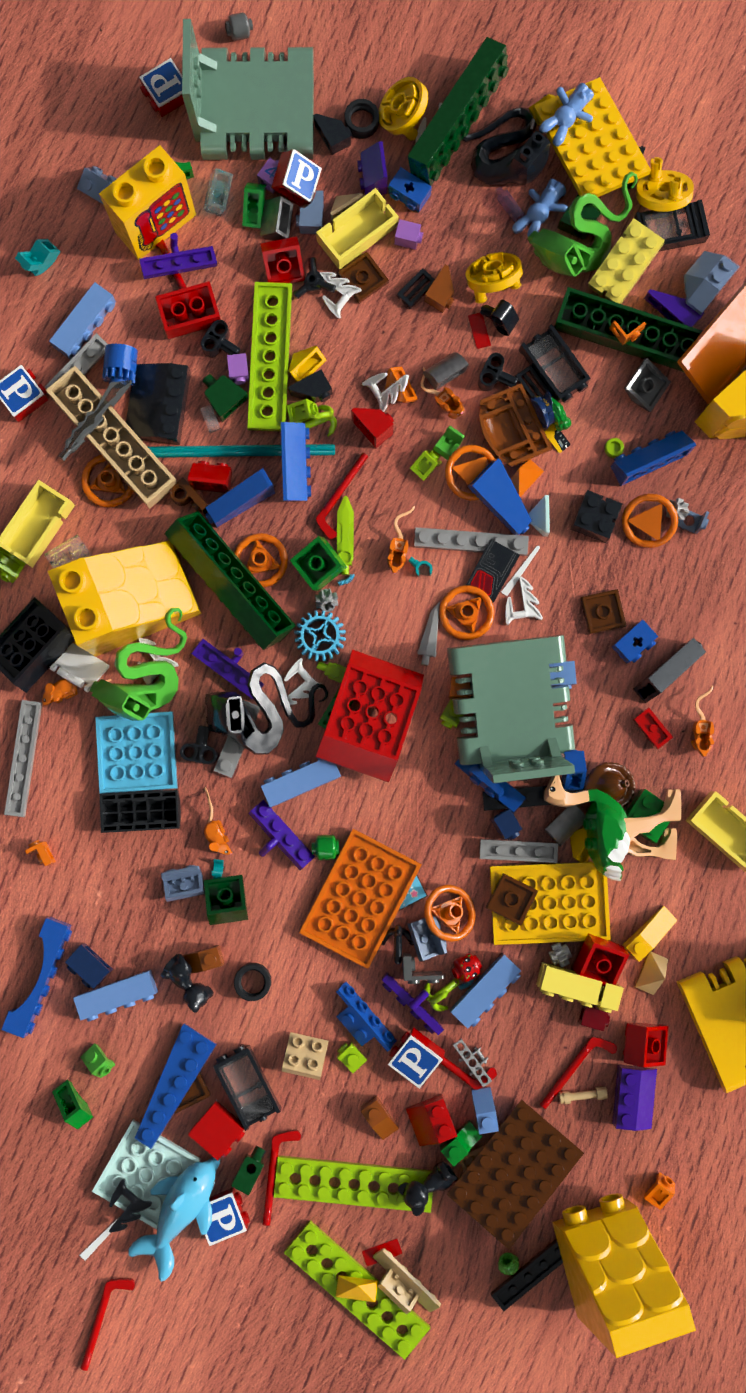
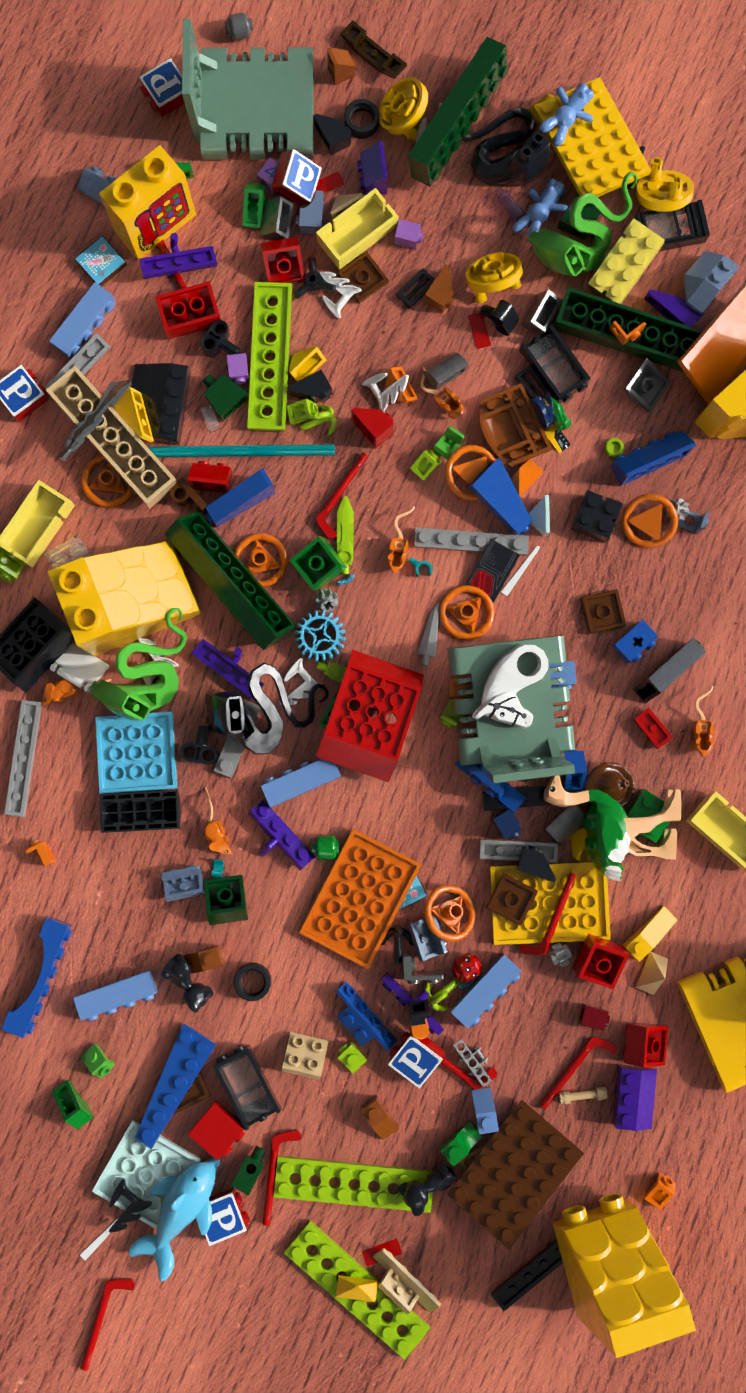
(39, 257): teal brick -> none
(88, 966): dark blue brick -> none
(100, 261): none -> medium azure tile
(119, 363): blue gear -> none
(133, 412): none -> yellow slope
(218, 192): clear light blue brick -> none
(295, 461): slope -> none
(329, 183): none -> red sticker
(340, 65): none -> dark orange slope
(371, 52): none -> dark brown slope
(409, 190): blue brick -> none
(418, 1013): none -> black leg
(431, 1121): red slope -> none
(496, 374): black beam -> none
(503, 683): none -> white animal
(508, 1264): bright green piece -> none
(529, 609): white piece -> none
(535, 864): none -> black slope
(542, 312): none -> flat silver brick
(542, 949): none -> red piece
(572, 986): light yellow piece -> none

